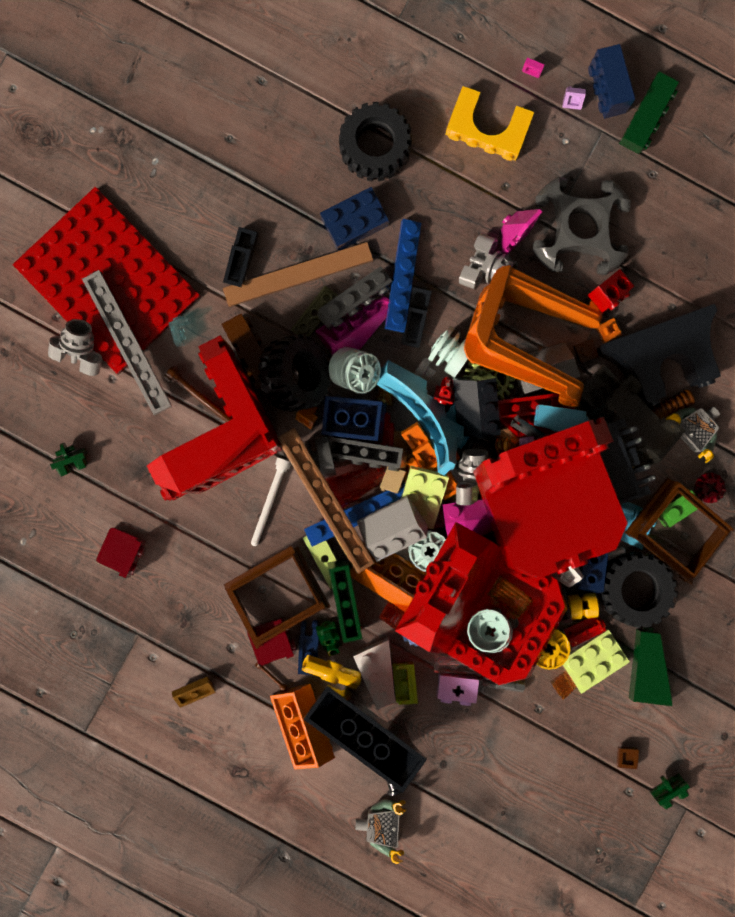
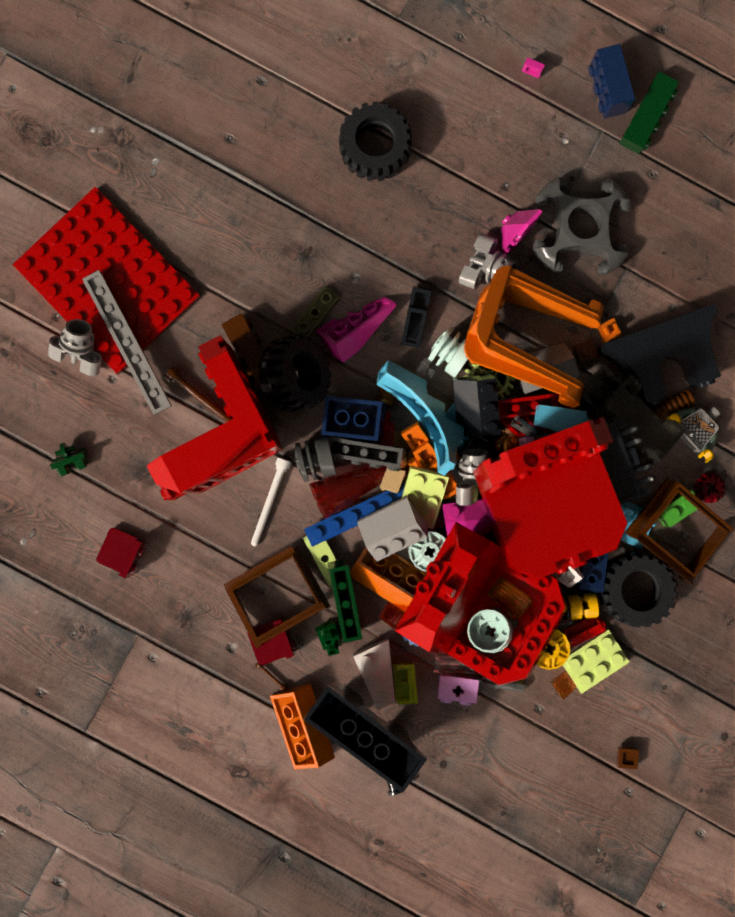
(177, 333): clear light blue bracket -> none
(193, 692): pearl gold plate -> none
(240, 257): black slope -> none
(298, 274): medium nougat tile -> none
(307, 417): orange tile -> none
(307, 644): dark blue hinge -> none
(325, 500): medium nougat tile -> none
(331, 671): yellow piece -> none
(354, 219): dark blue brick -> none
(354, 298): dark grey brick -> none
(354, 370): light aqua wheel -> none
(383, 827): torso -> none
(403, 275): blue plate -> none
(444, 393): red hinge -> none
(506, 143): yellow arch -> none
(574, 98): lavender tile -> none
(611, 290): red brick -> none
(649, 672): dark green slope -> none
(670, 789): dark green hips -> none

